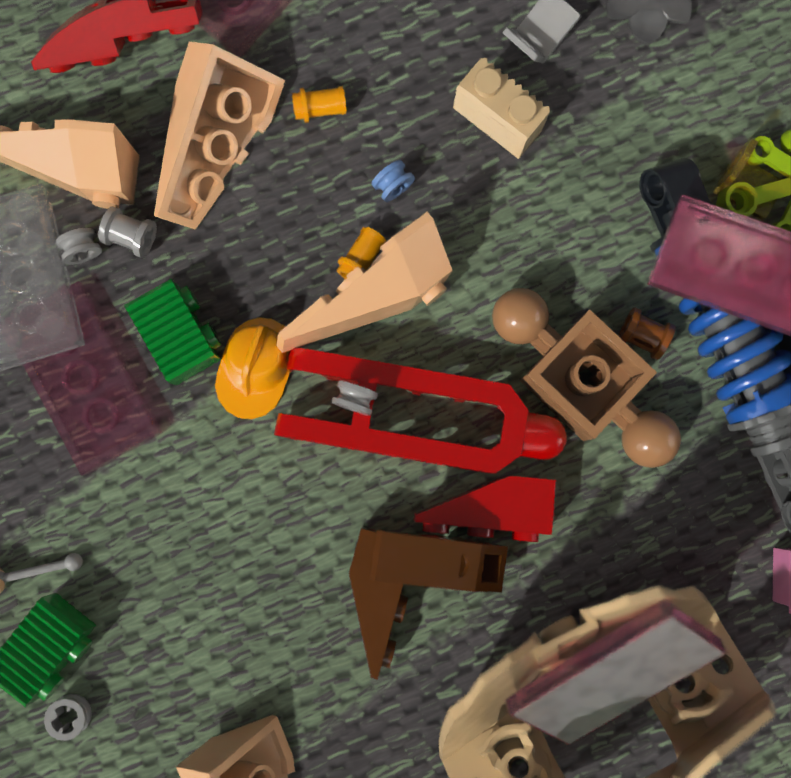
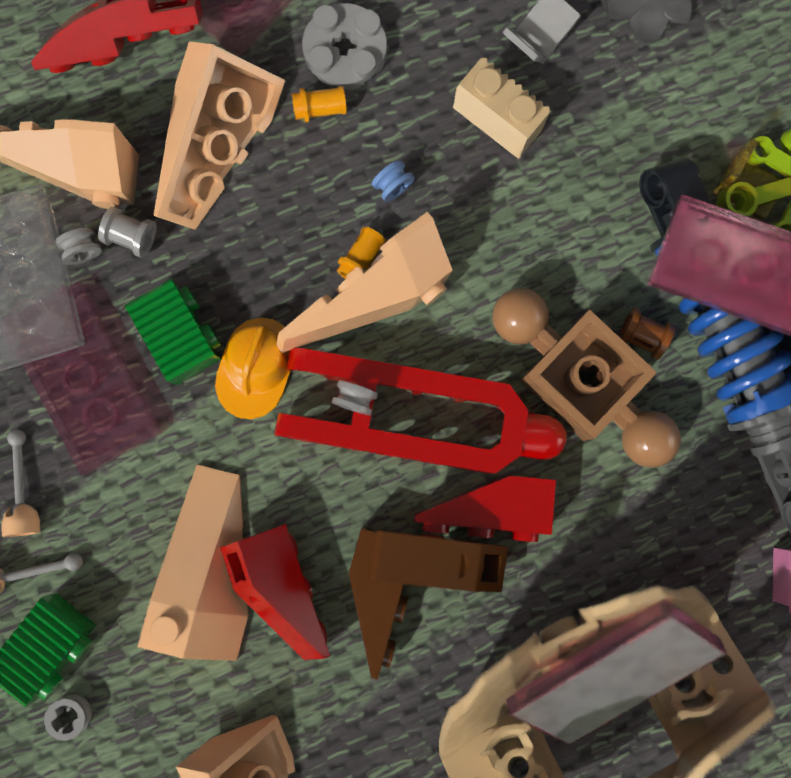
(20, 518): none -> hinge
(193, 600): none -> light nougat wedge
(271, 582): none -> red slope
(344, 22): none -> light grey plate

